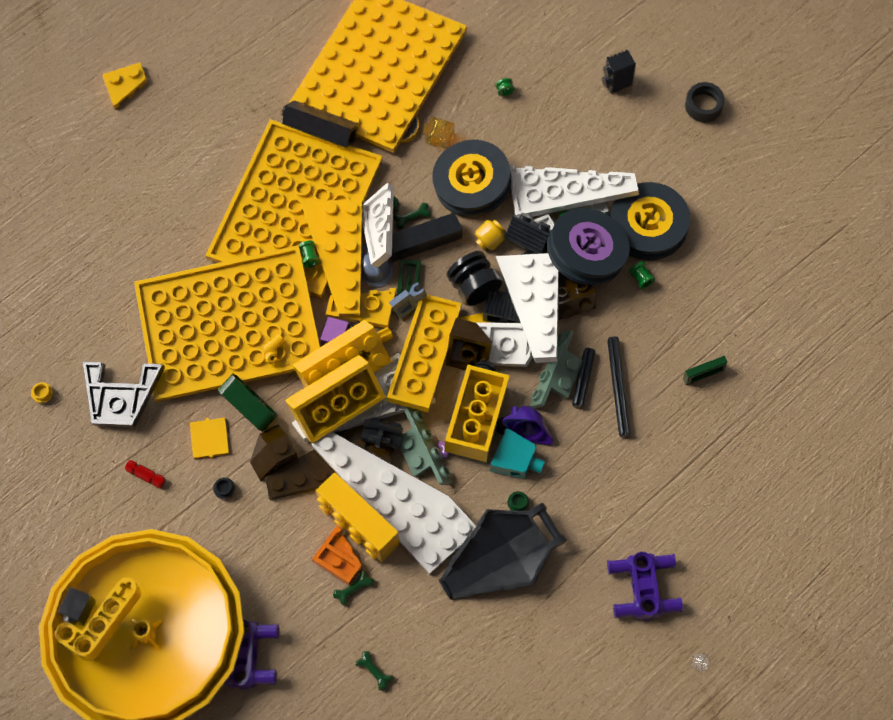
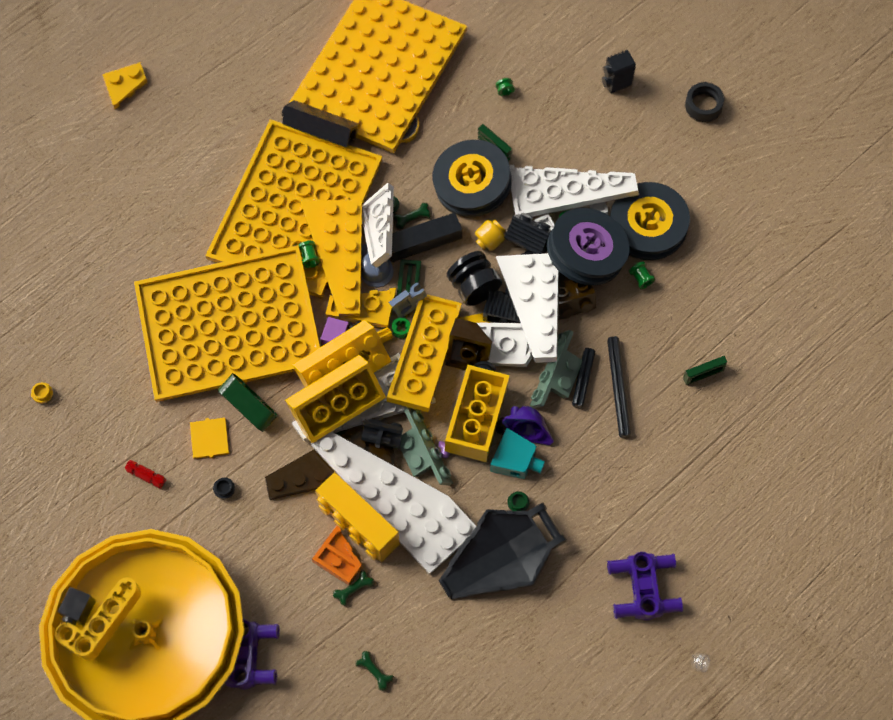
(119, 402): wing -> none
(270, 349): yellow arm -> none
(272, 452): dark brown slope -> none
(400, 321): none -> green bush
(439, 132): clear yellow brick -> none
(487, 135): none -> dark green tile

